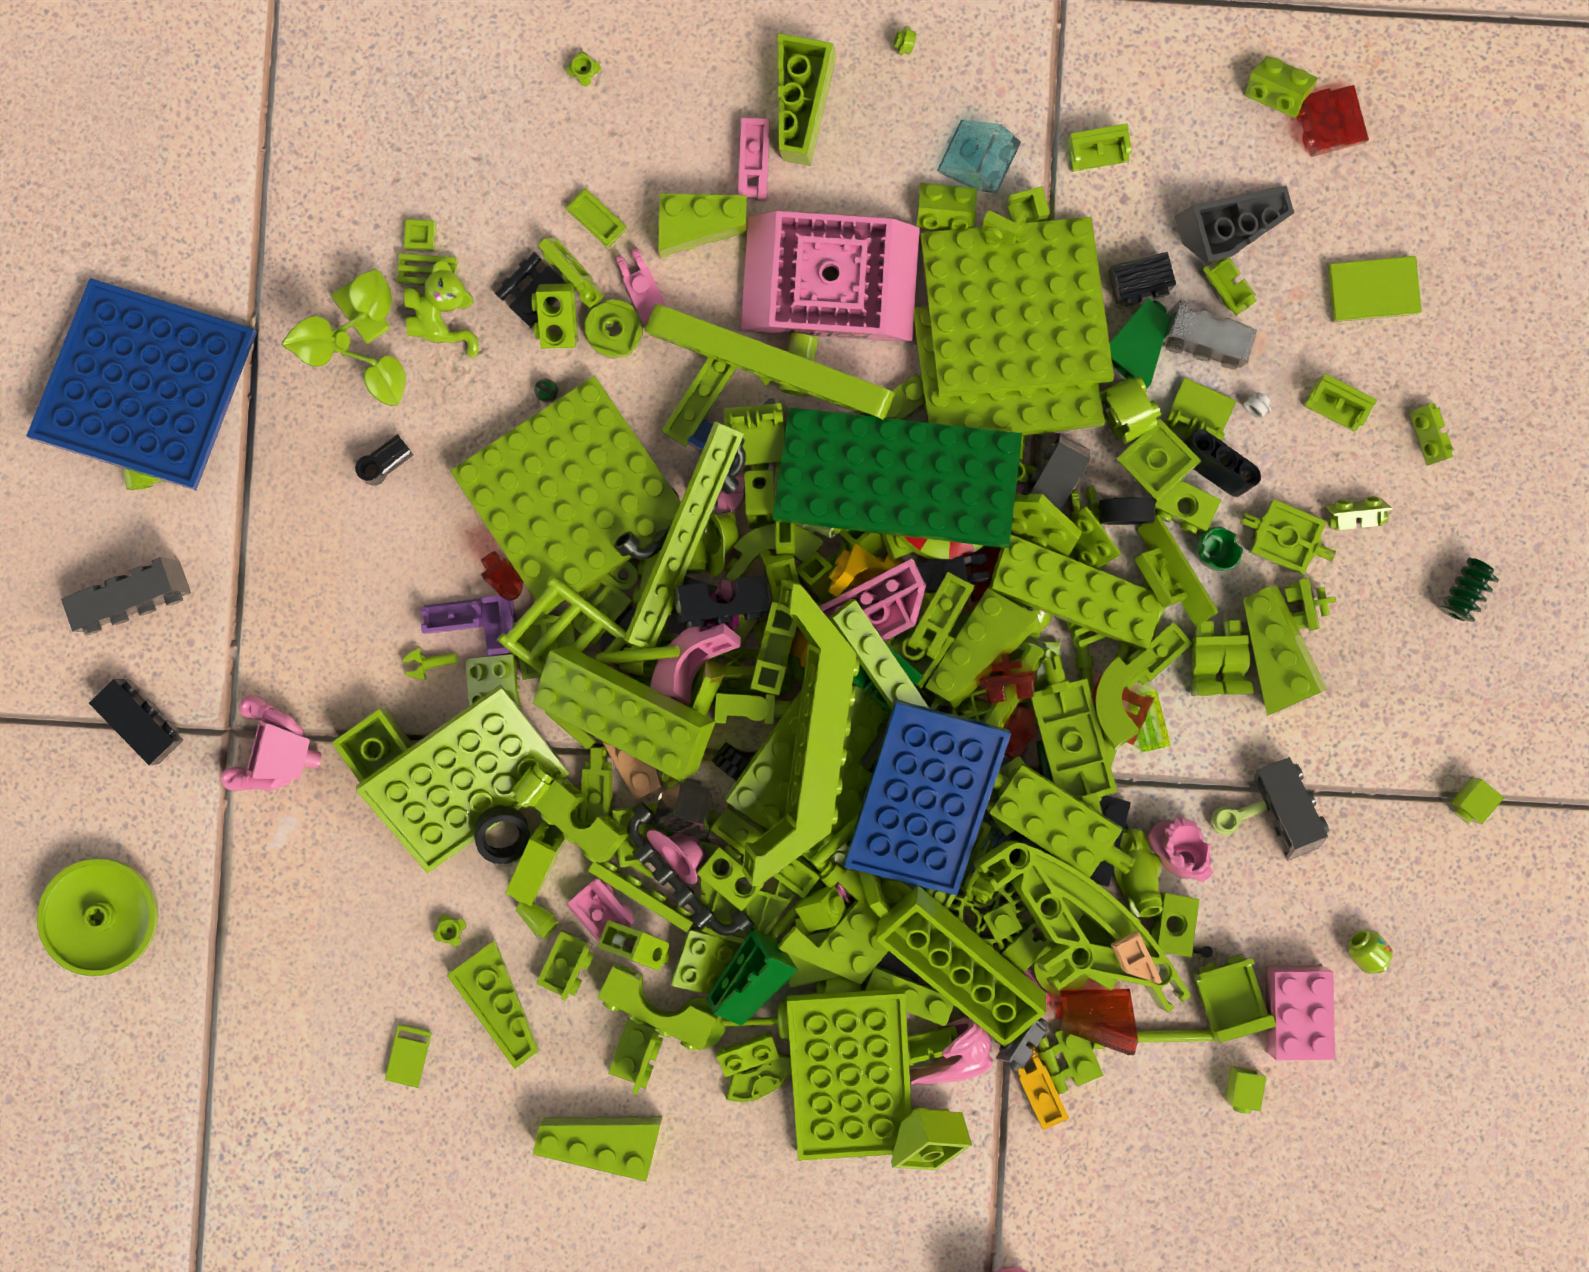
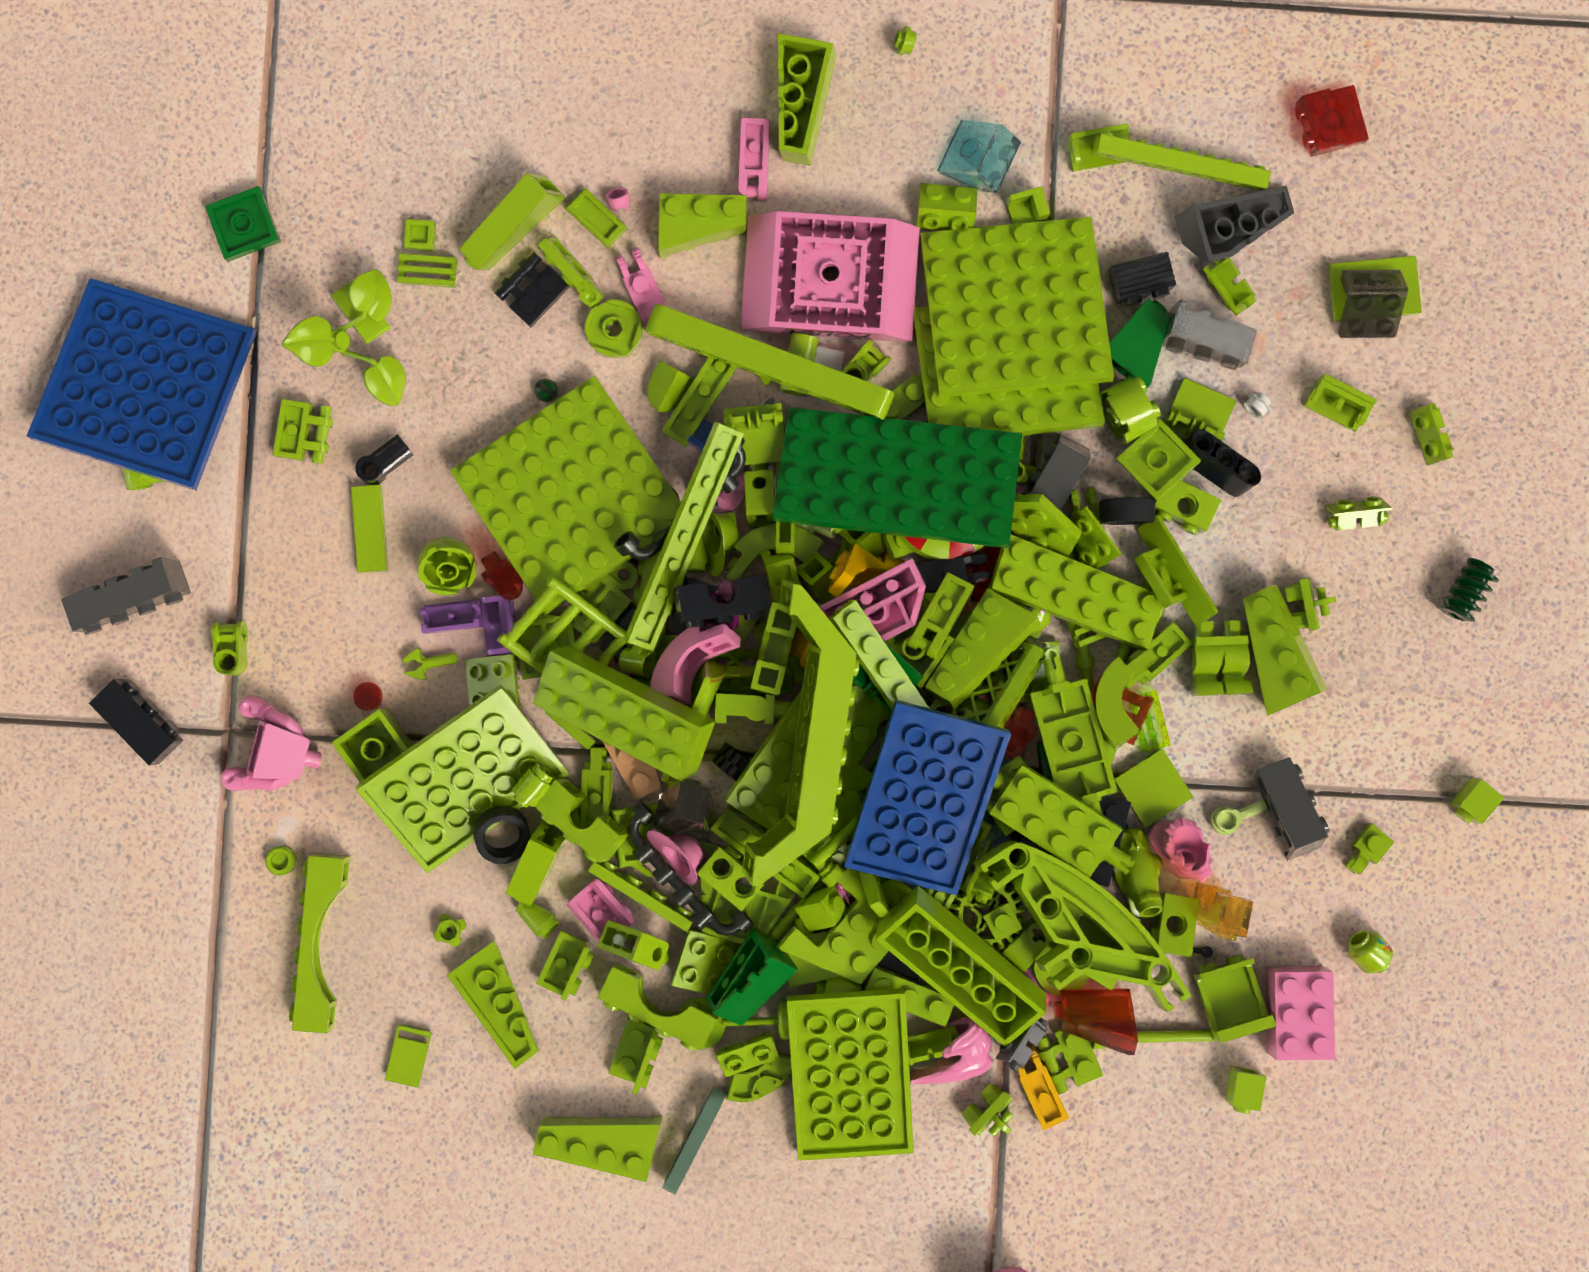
(97, 917): lime dish -> none
(228, 645): none -> lime piece
(243, 224): none -> green plate
(281, 860): none -> lime tile
(293, 431): none -> lime plate
(314, 1001): none -> lime arch
(367, 696): none -> clear red plate
(369, 528): none -> lime tile
(442, 293): lime animal -> none
(446, 566): none -> lime cylinder
(511, 221): none -> lime slope
(562, 316): lime brick -> none
(580, 61): lime plate -> none
(618, 199): none -> bright pink hinge
(638, 654): lime bar -> none
(667, 387): none -> lime brick
(694, 1140): none -> sand green beam
(830, 358): none -> white tile
(867, 362): none -> lime piece
(930, 1139): lime slope -> none
(980, 1121): none -> lime hips
(996, 684): clear red hips -> none
(1004, 230): lime bracket -> none
(1135, 957): light nougat tile -> none
(1153, 787): none -> lime tile
(1181, 162): none -> lime piece
(1218, 549): green hair -> none
(1222, 912): none -> clear yellow arch
(1280, 86): lime bracket -> none
(1287, 537): lime plate -> none
(1370, 846): none -> lime plate
(1372, 303): none -> clear smoke bracket

